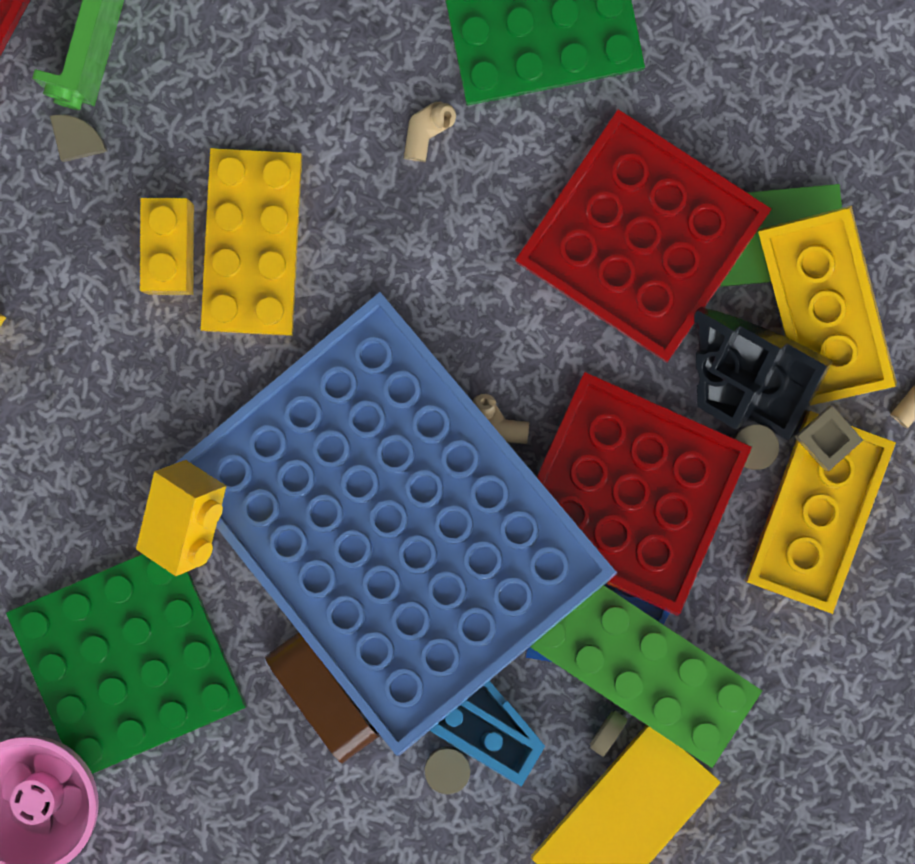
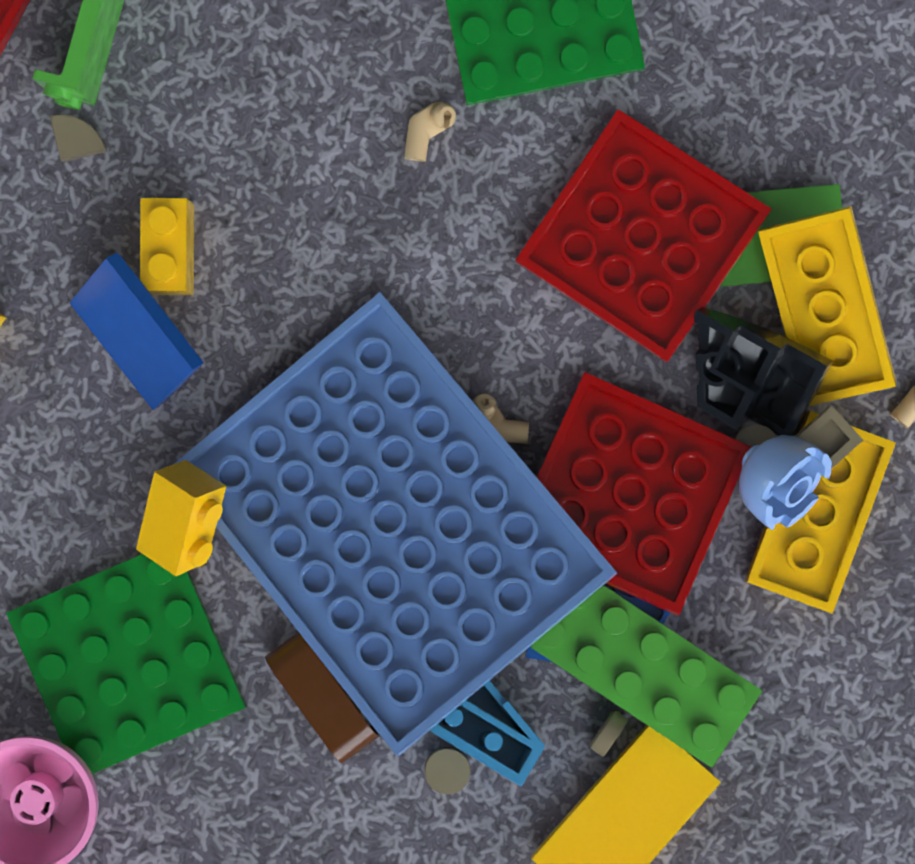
(135, 331): none -> blue tile
(251, 242): yellow plate -> none
(781, 479): none -> light blue cylinder

